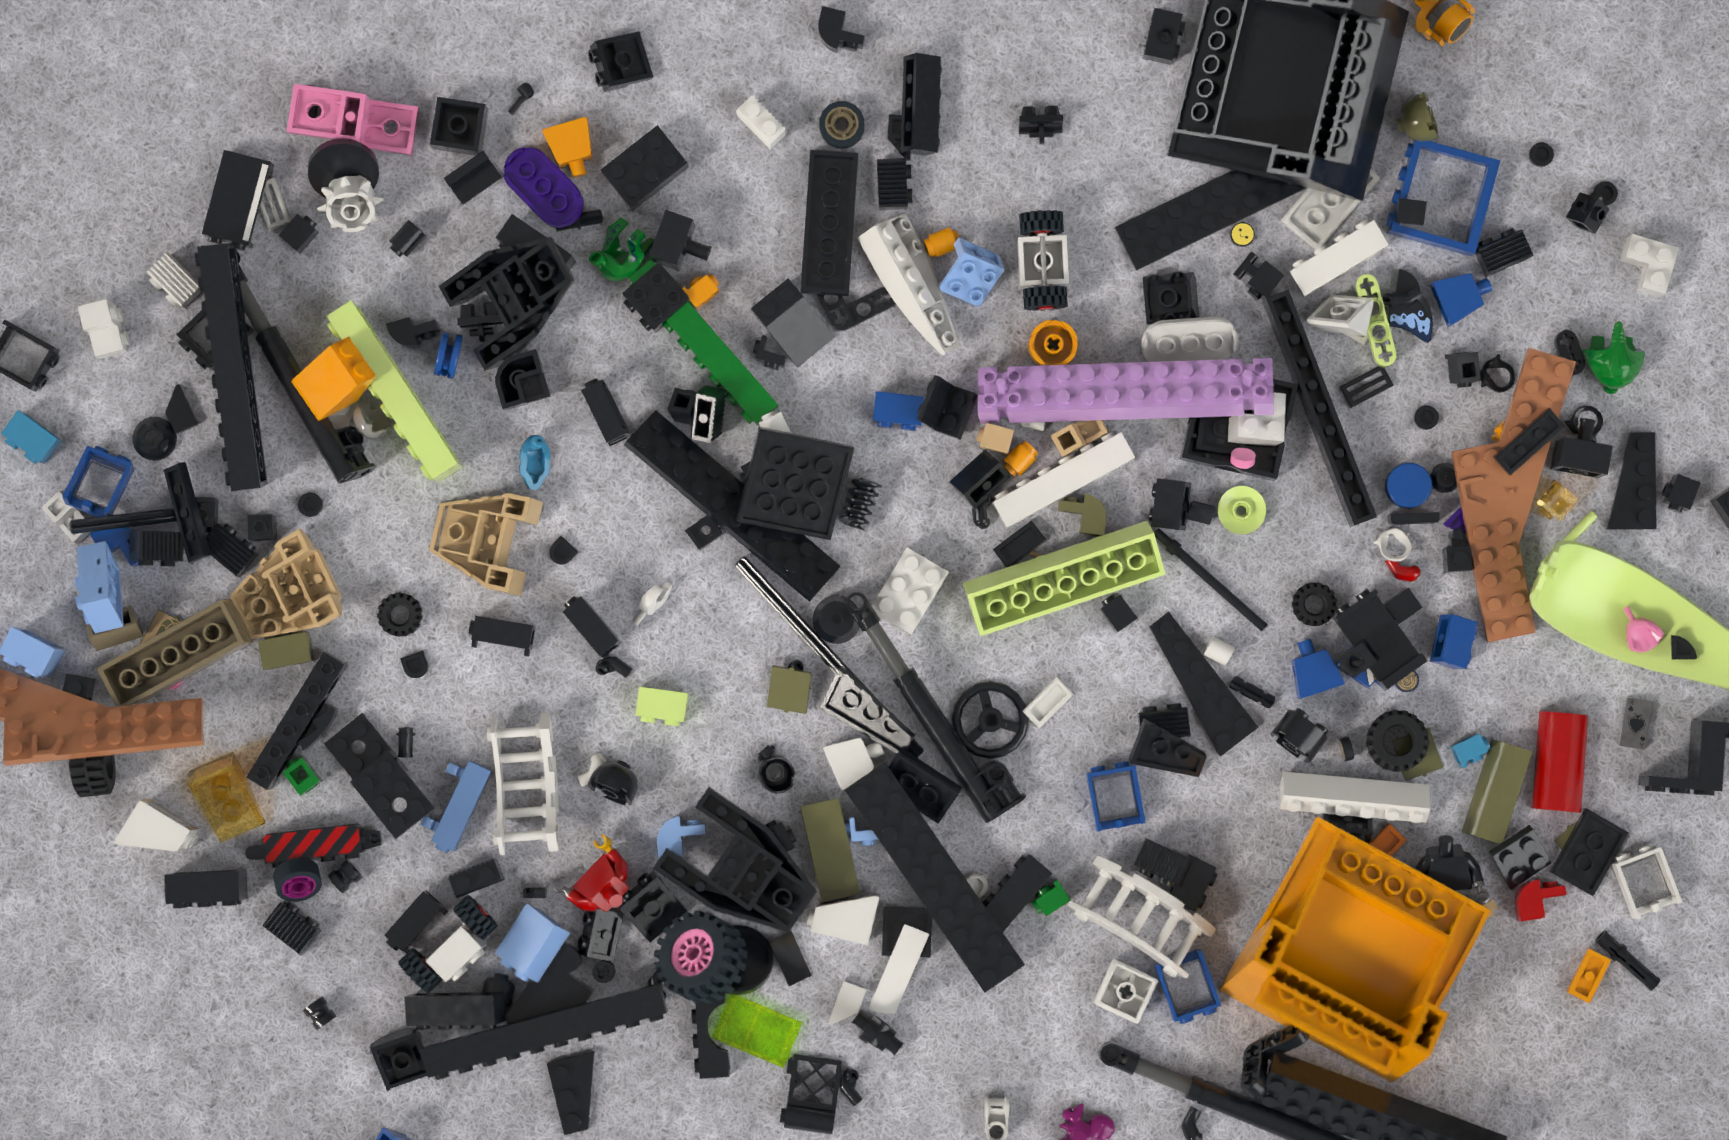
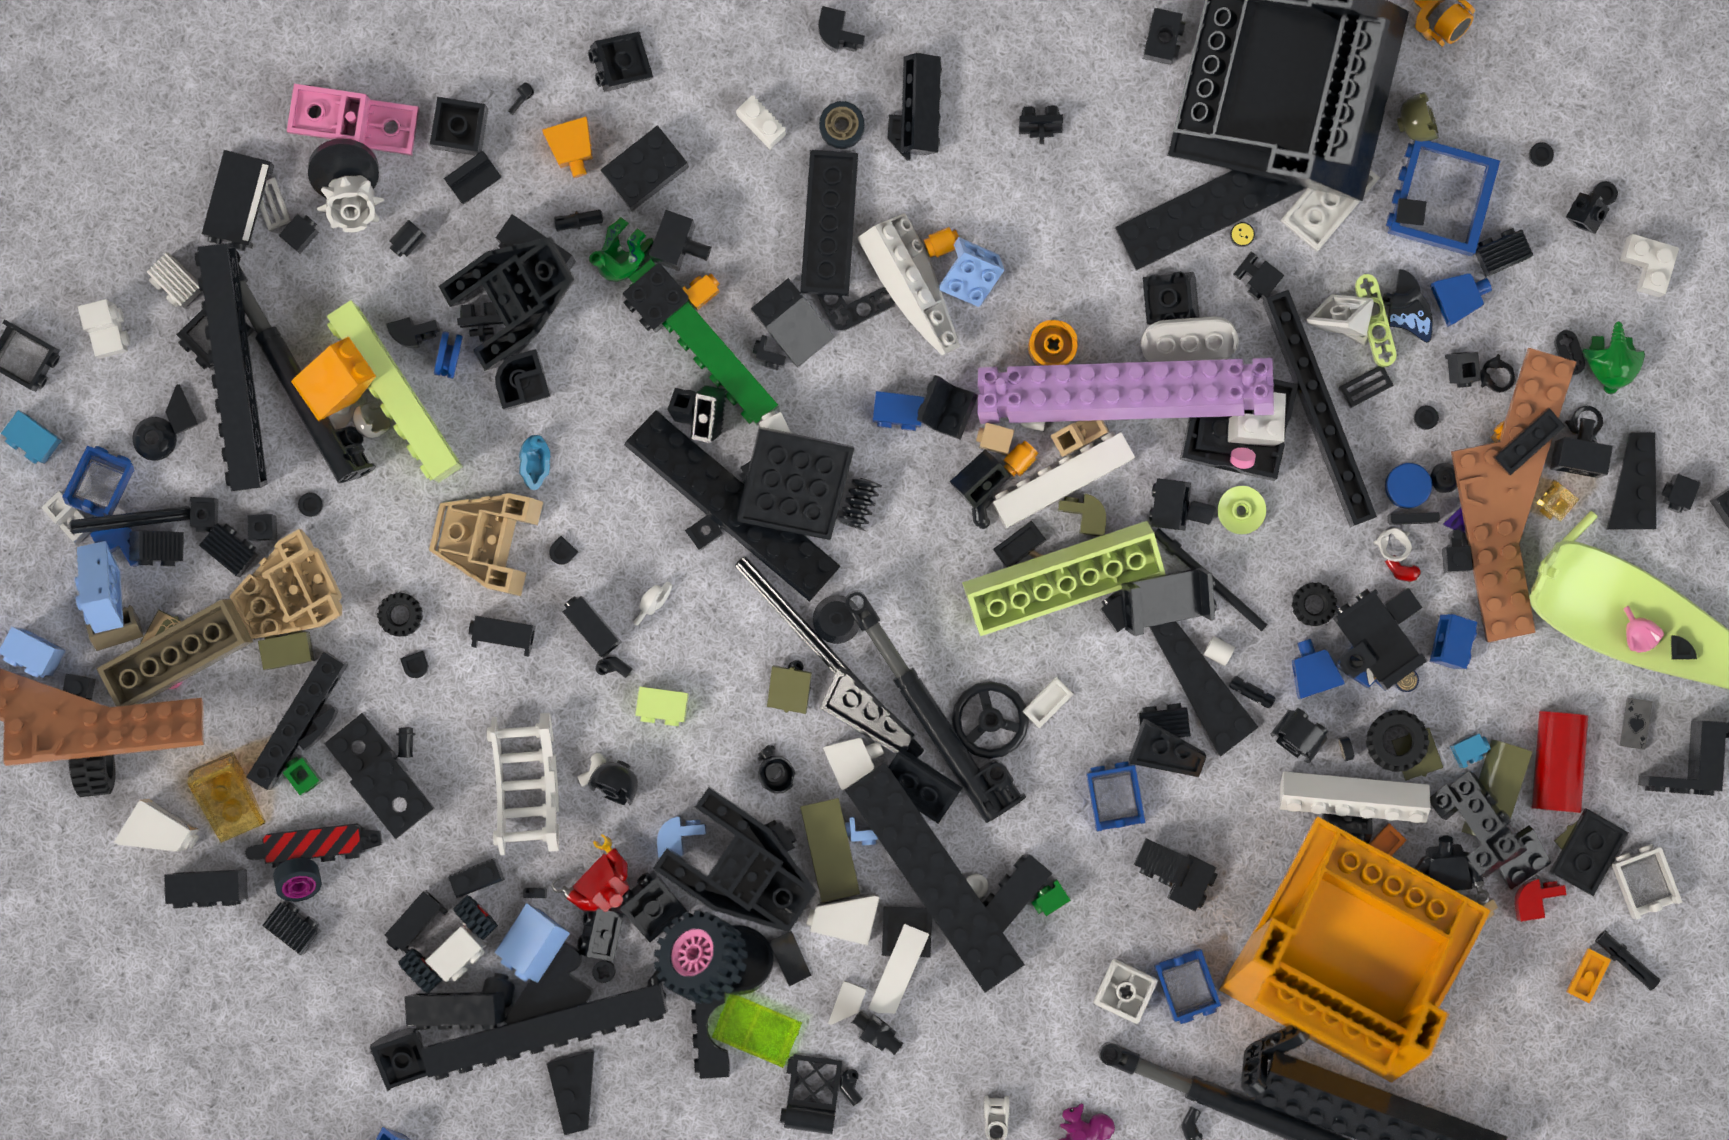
(187, 512): black tile -> none
(321, 1018): black wheel -> none
(344, 876): black wheel -> none
(461, 806): medium blue brick -> none
(543, 187): dark purple tile -> none
(605, 411): black window -> none
(892, 184): black brick -> none
(909, 591): white brick -> none
(1043, 260): brick -> none
(1154, 897): white fence -> none
(1168, 599): none -> panel
(1339, 257): white wedge -> none
(1484, 818): none -> black bracket

